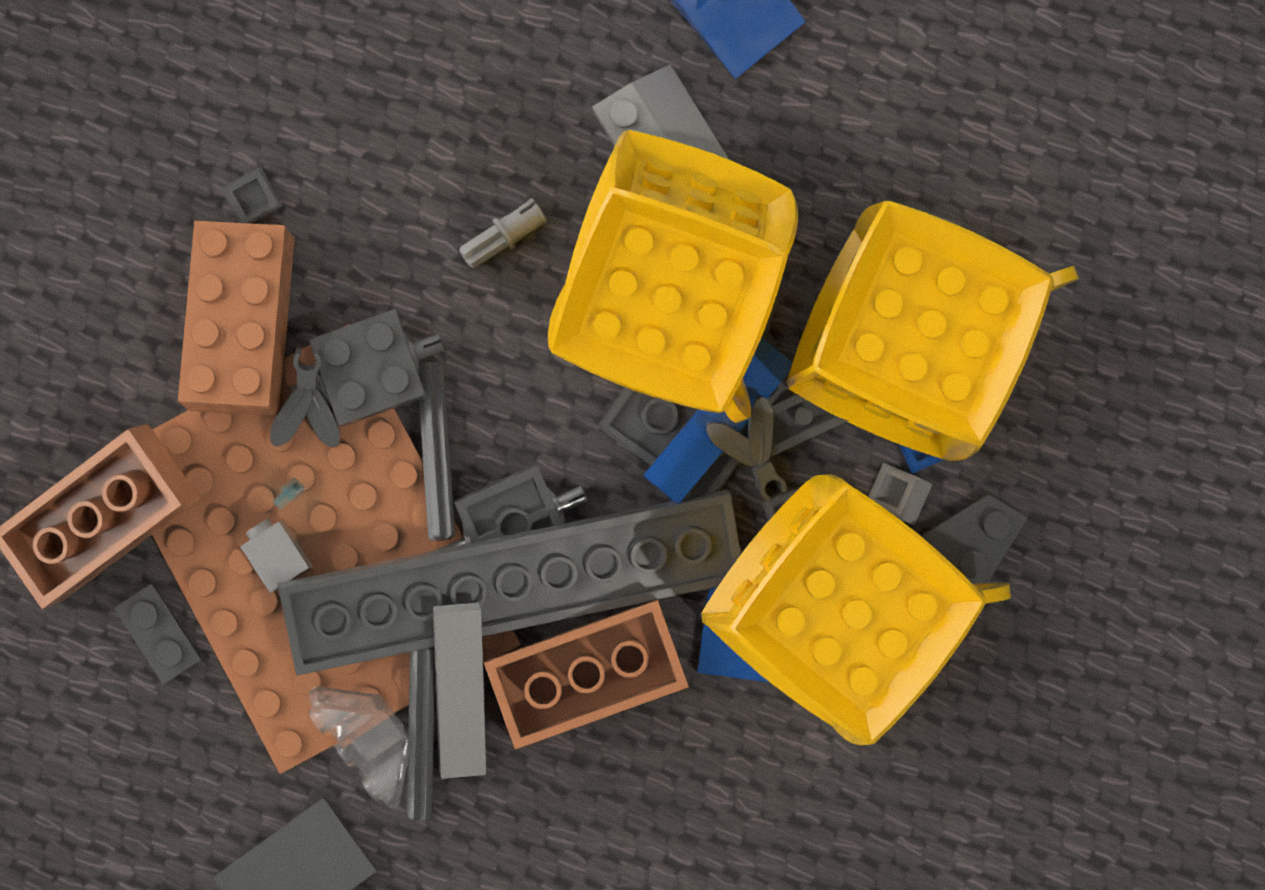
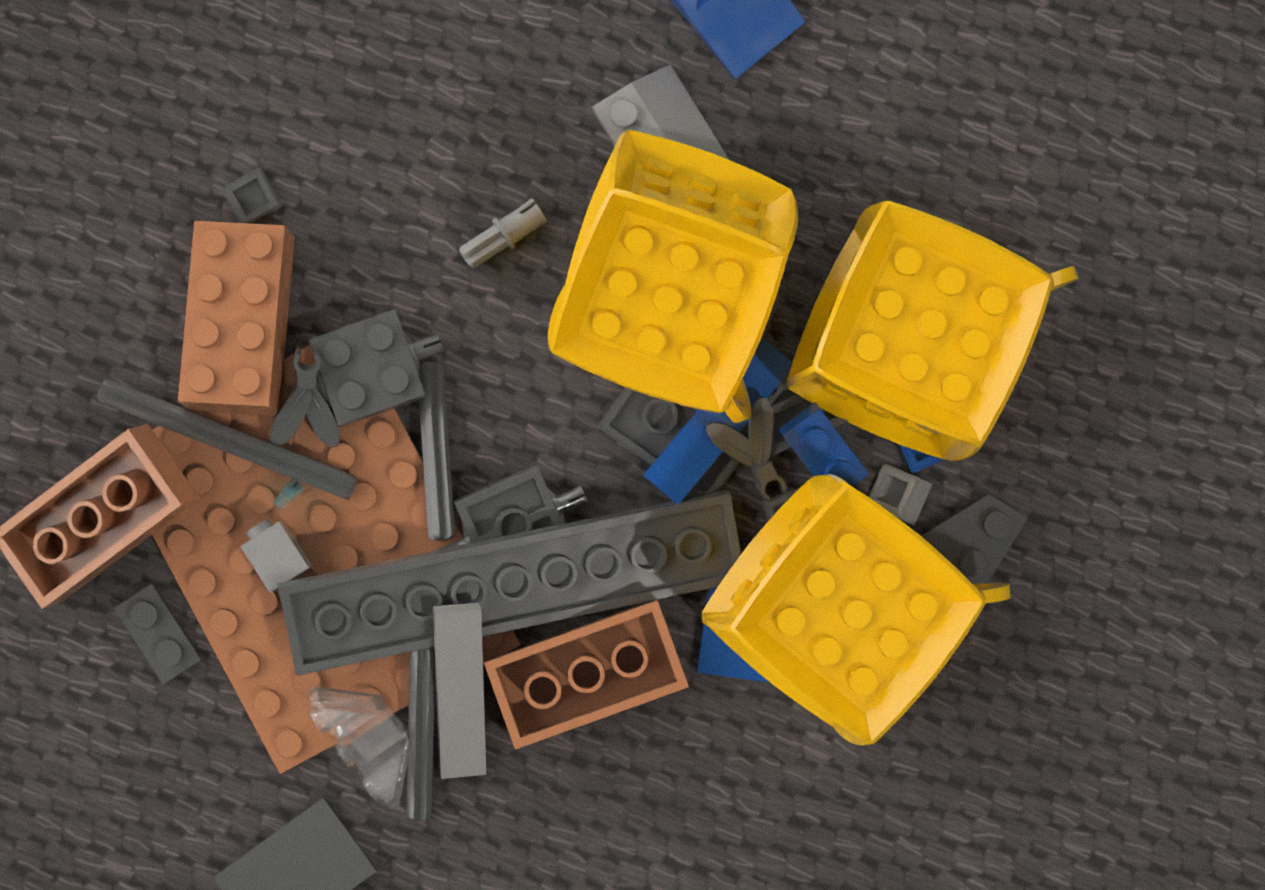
(226, 438): none -> dark grey axle
(822, 446): none -> blue plate

